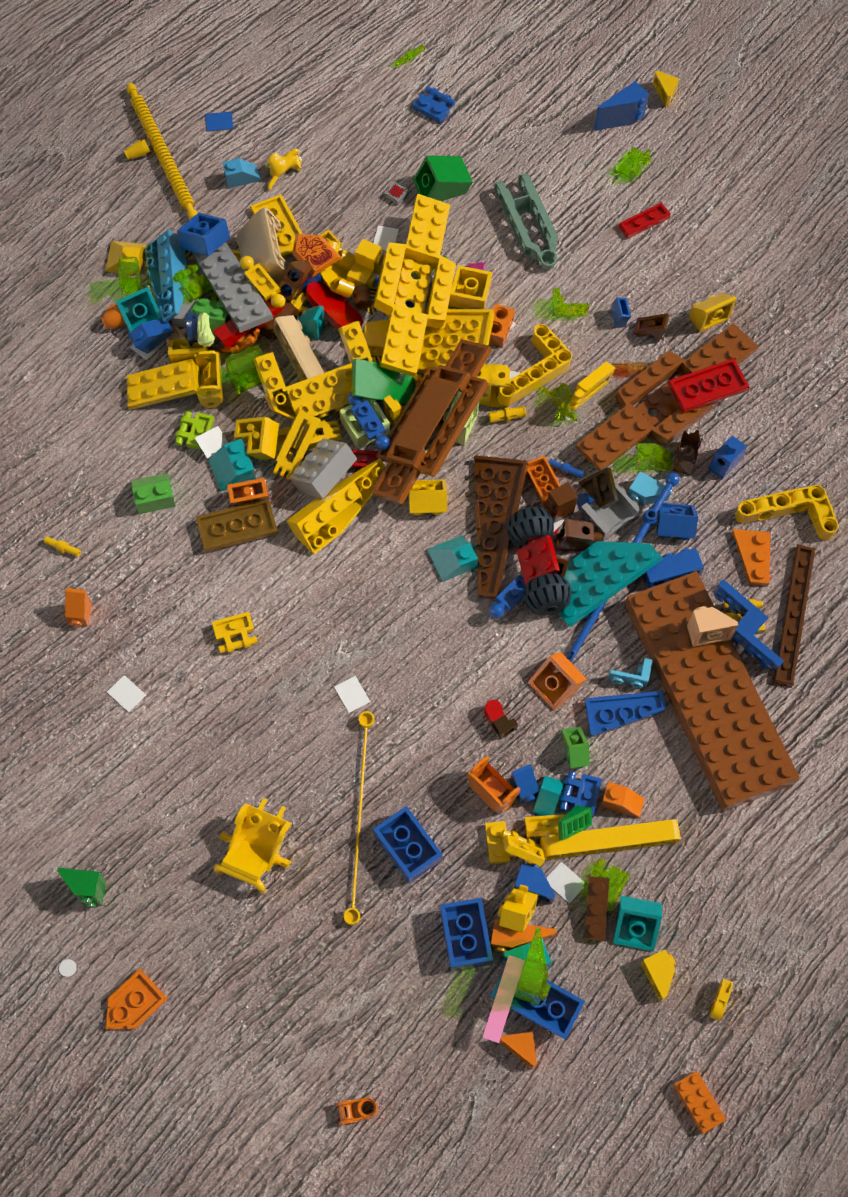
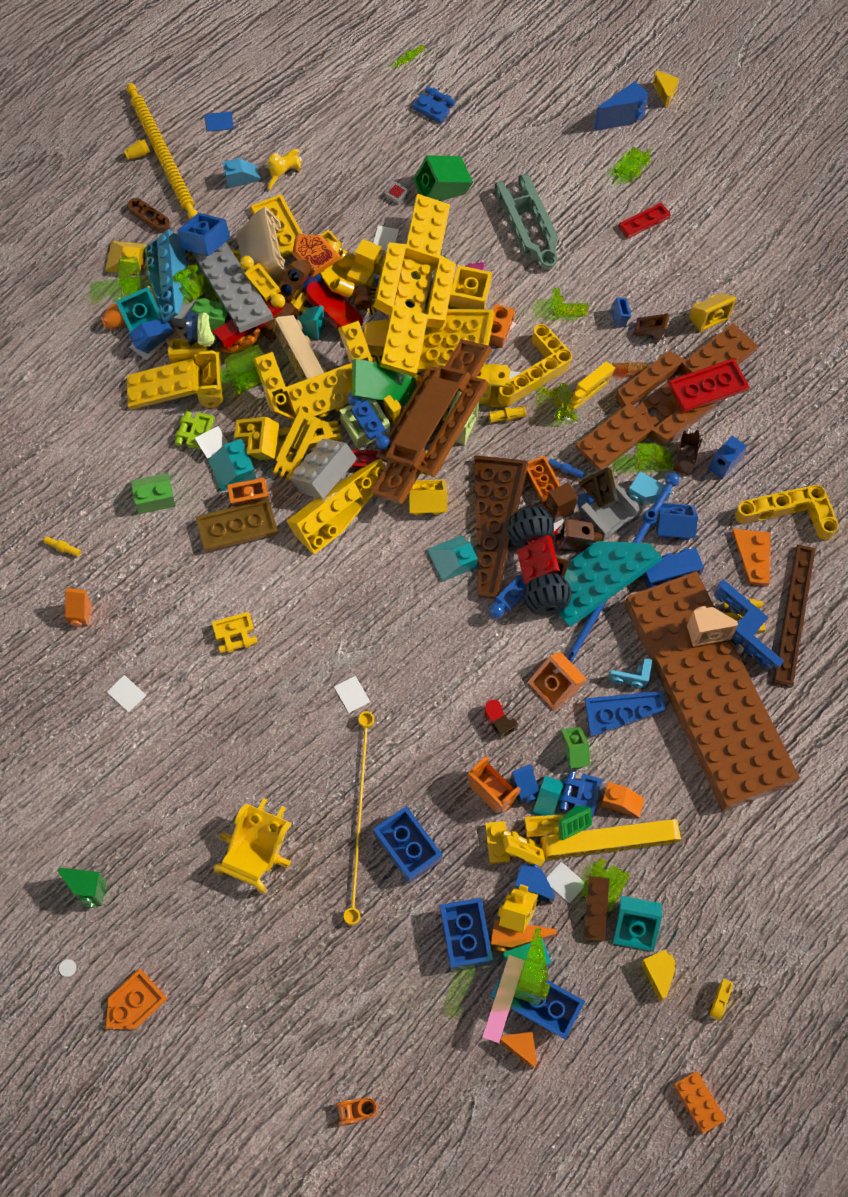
(146, 208): none -> reddish brown beam

